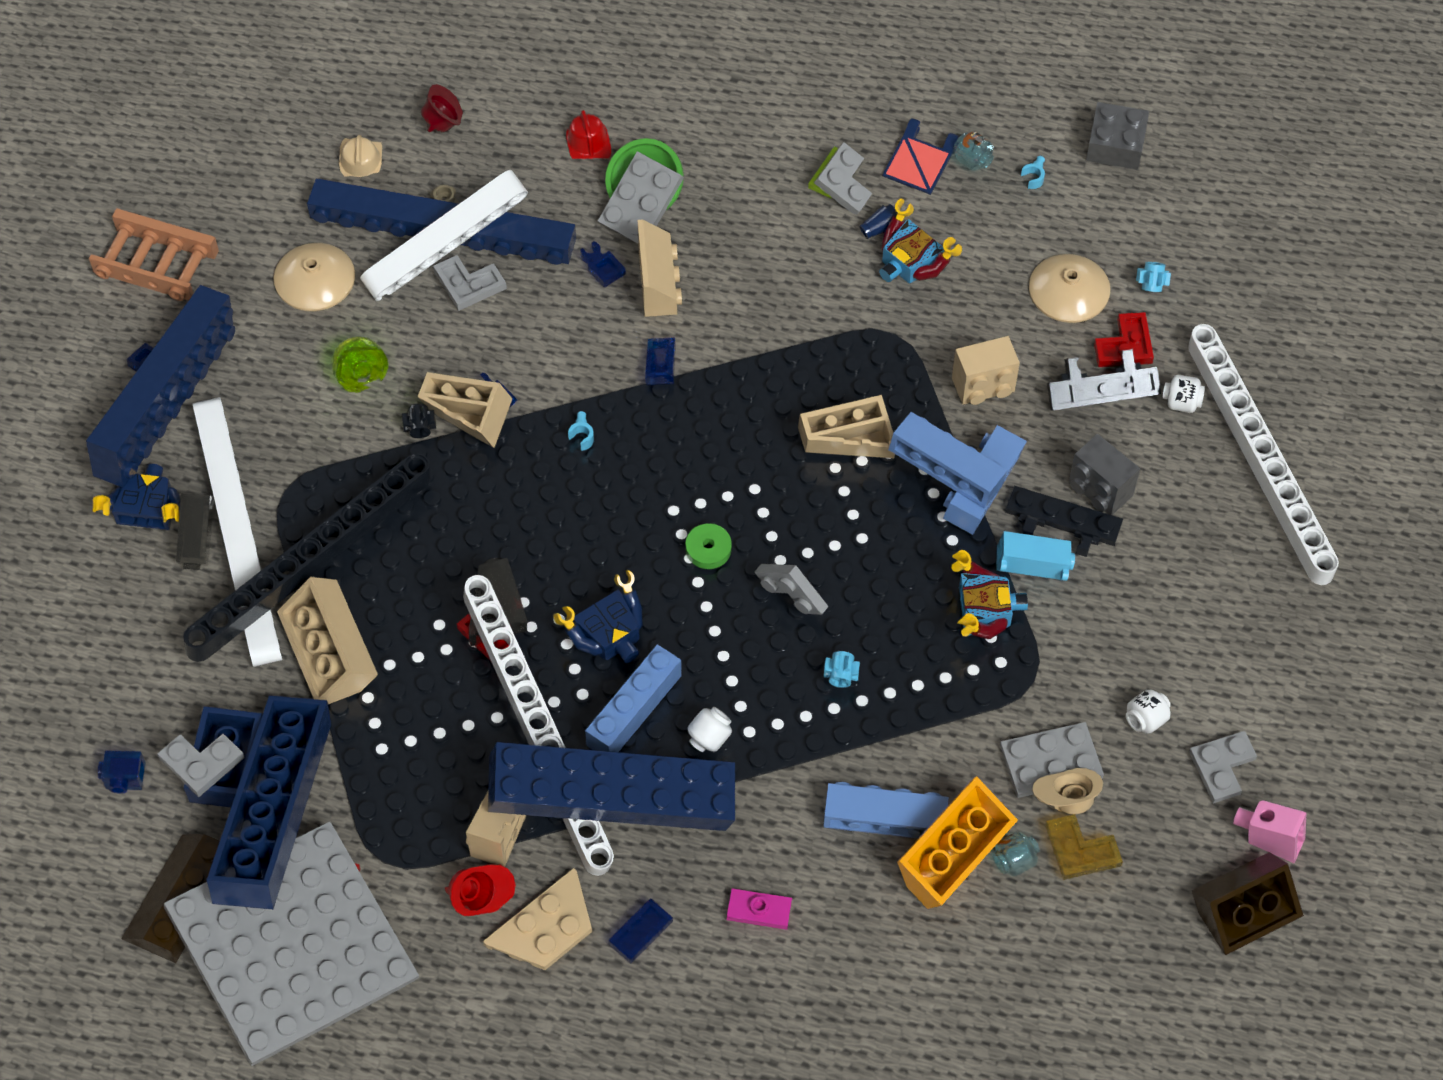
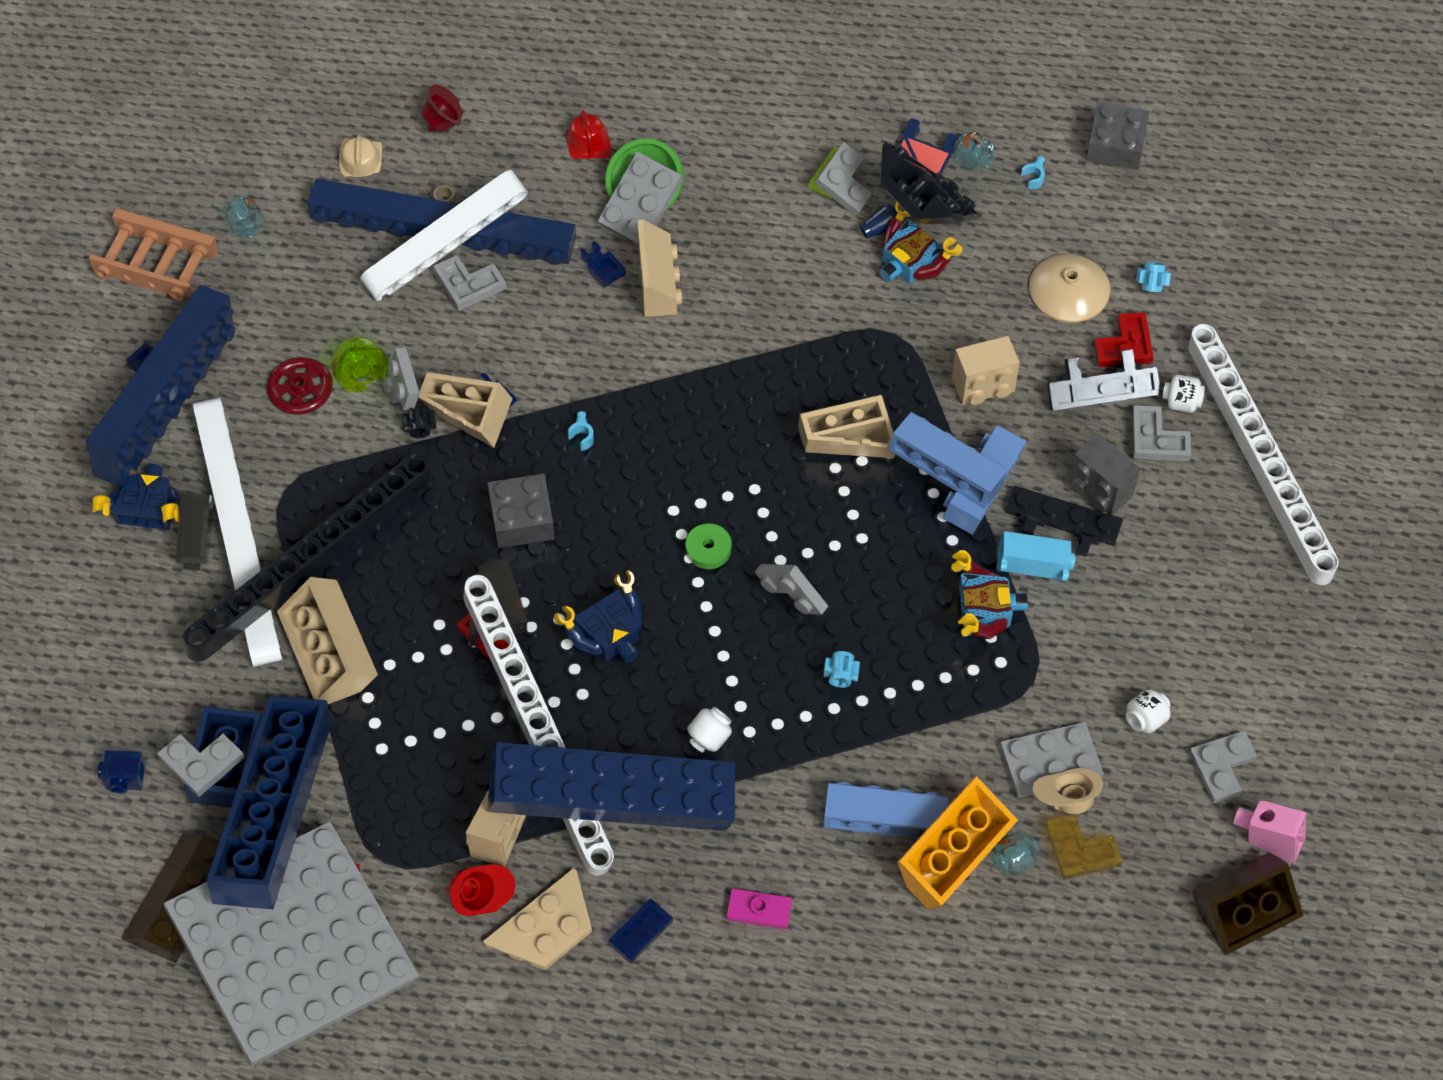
(244, 217): none -> clear light blue head
(297, 405): none -> dark red plate
(318, 286): tan dish -> none
(400, 380): none -> light grey plate
(521, 510): none -> flat silver brick
(634, 701): medium blue brick -> none
(660, 361): clear blue plate -> none
(922, 191): none -> black wedge
(1153, 442): none -> light grey plate

